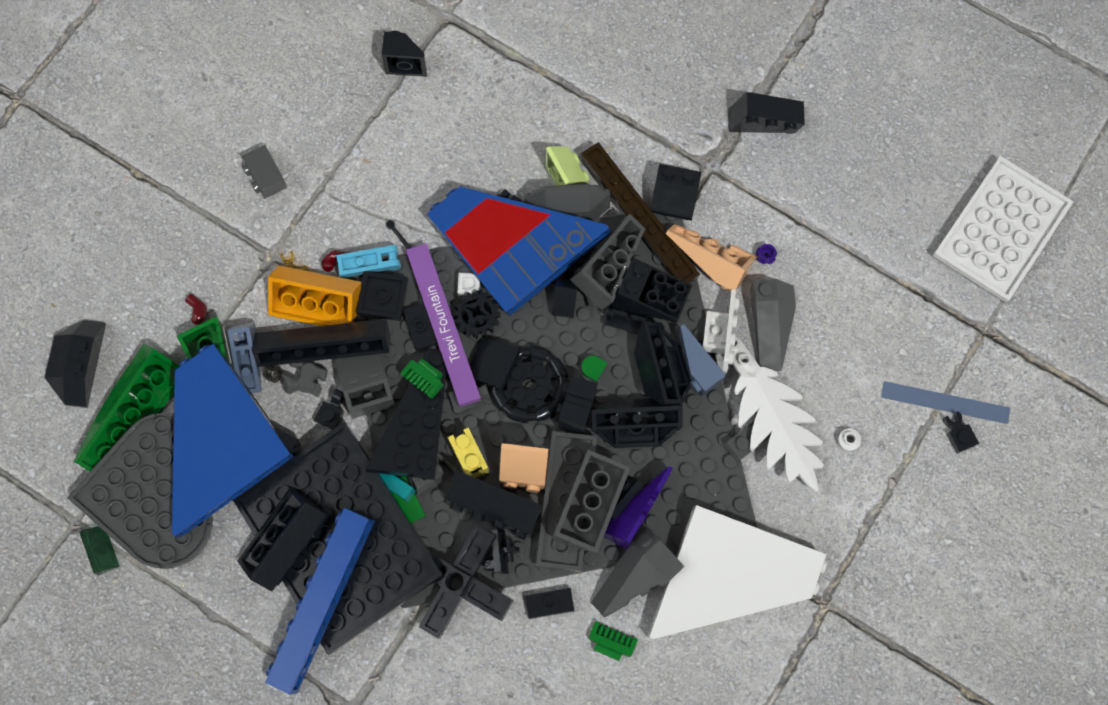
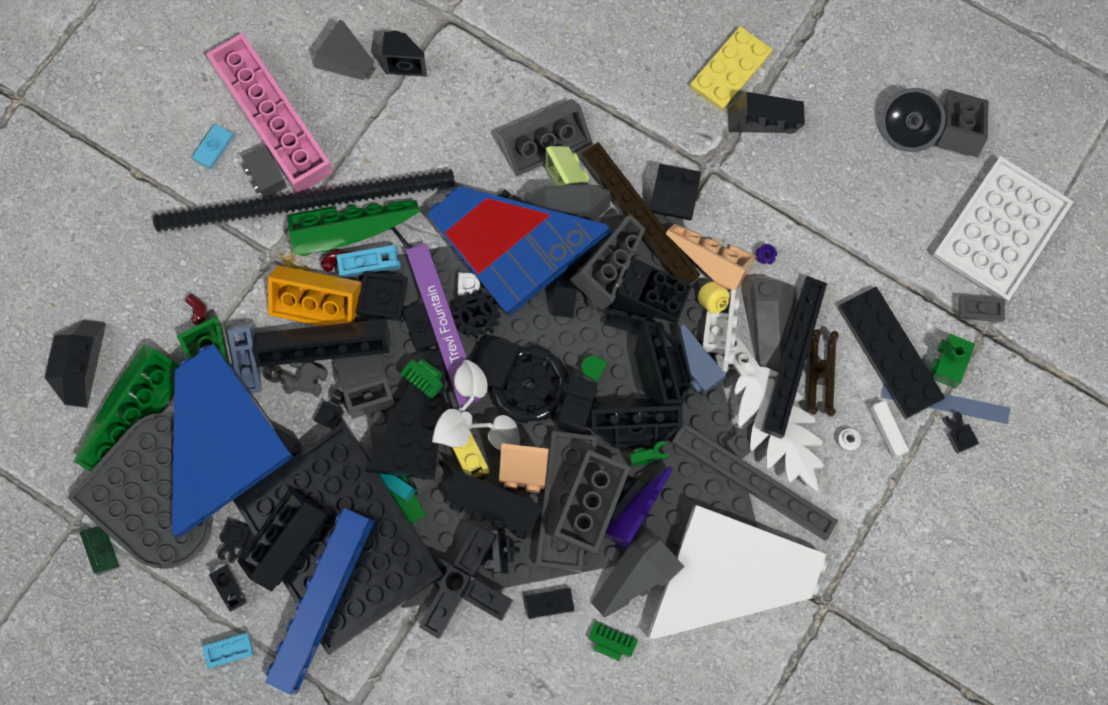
(212, 146): none -> medium azure plate
(228, 587): none -> black leg
(228, 650): none -> medium azure plate
(234, 537): none -> black plate
(270, 113): none -> bright pink brick
(303, 200): none -> black piece
(332, 229): none -> green wedge
(344, 54): none -> dark grey slope
(453, 424): none -> white plant
(527, 140): none -> dark grey slope
(643, 456): none -> green plate
(713, 297): none -> light yellow head
(731, 68): none -> light yellow plate
(754, 482): none -> dark grey plate
(793, 357): none -> black plate
(822, 373): none -> dark brown piece
(889, 429): none -> white piece
(891, 352): none -> black plate
(900, 112): none -> black dish
(952, 360): none -> green brick
(965, 124): none -> dark grey slope
(981, 308): none -> dark grey plate

